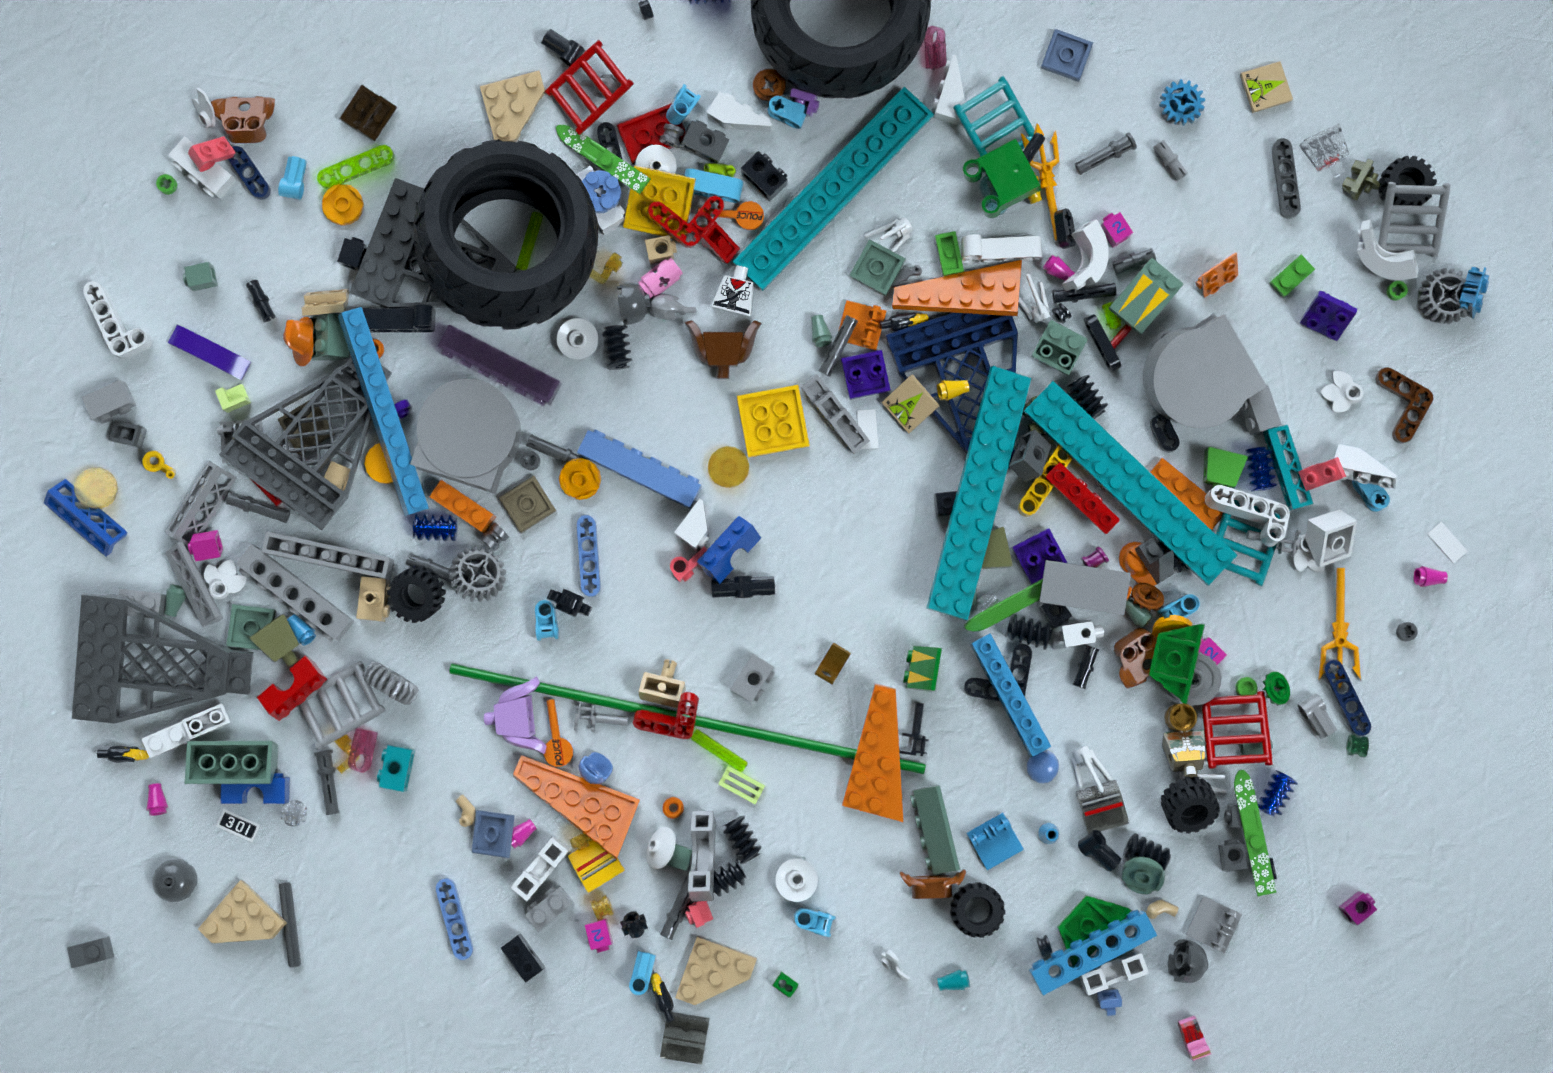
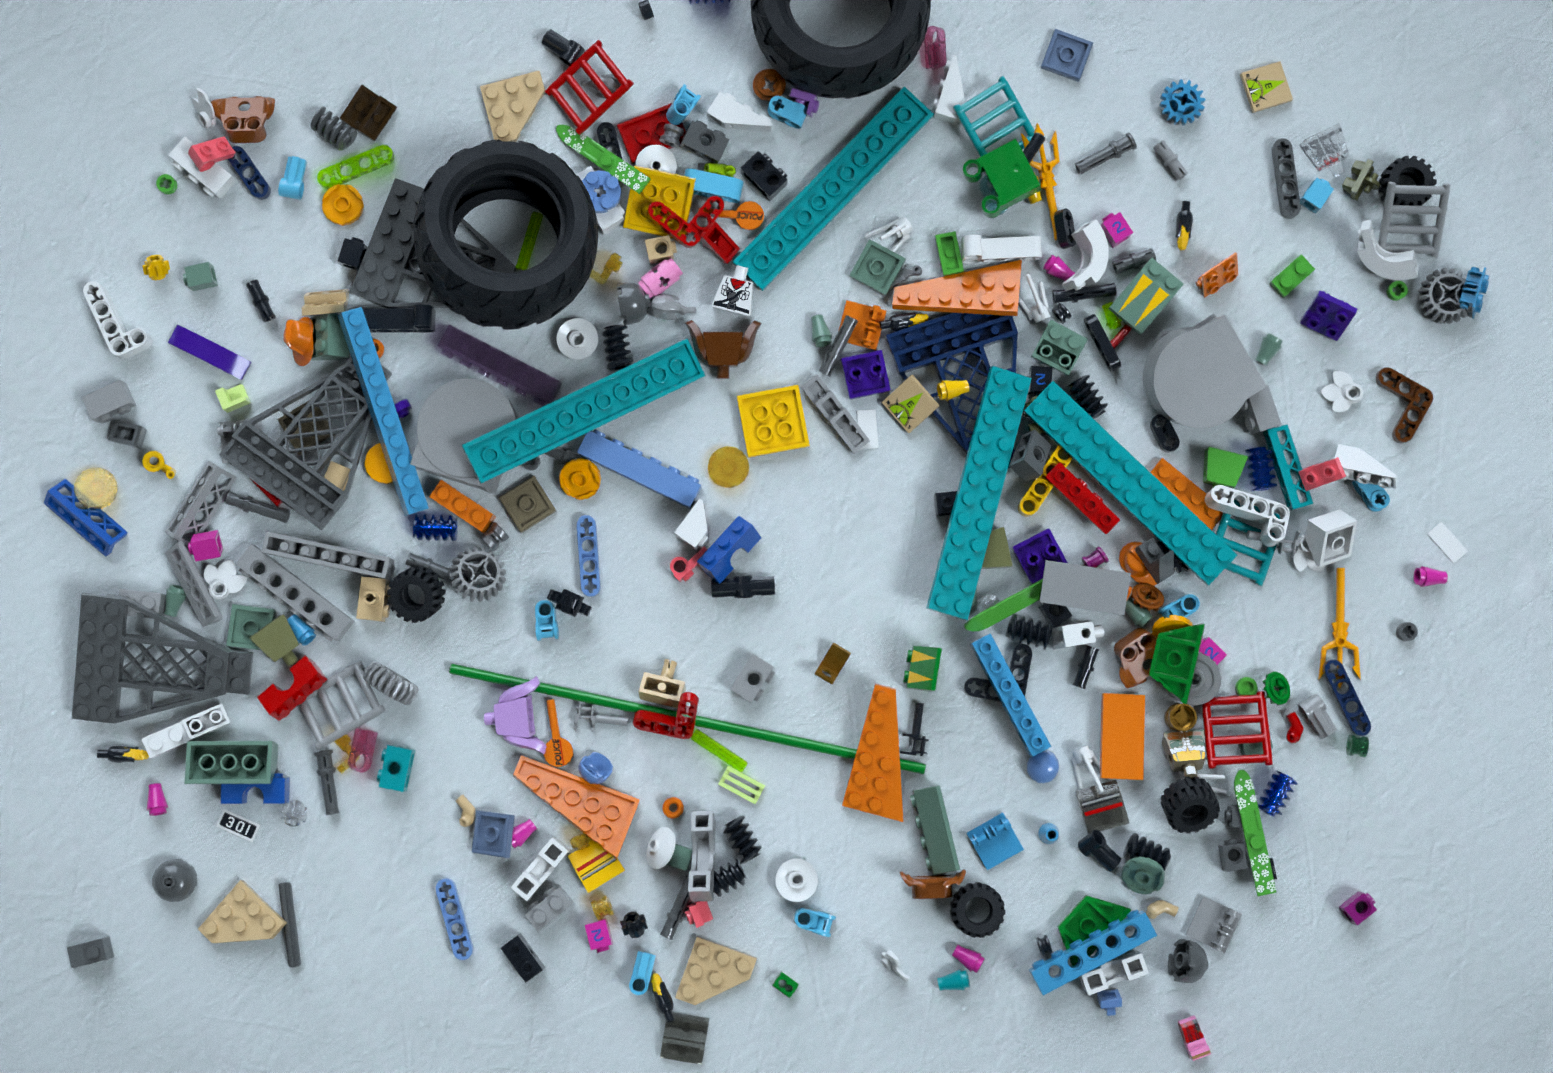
(156, 267): none -> yellow gear
(331, 130): none -> dark grey piece
(582, 411): none -> teal plate
(969, 958): none -> dark pink cone
(1040, 379): none -> black brick
(1122, 736): none -> orange piece
(1183, 225): none -> black piece
(1269, 347): none -> sand green cone
(1296, 728): none -> red arm
(1316, 195): none -> medium azure brick

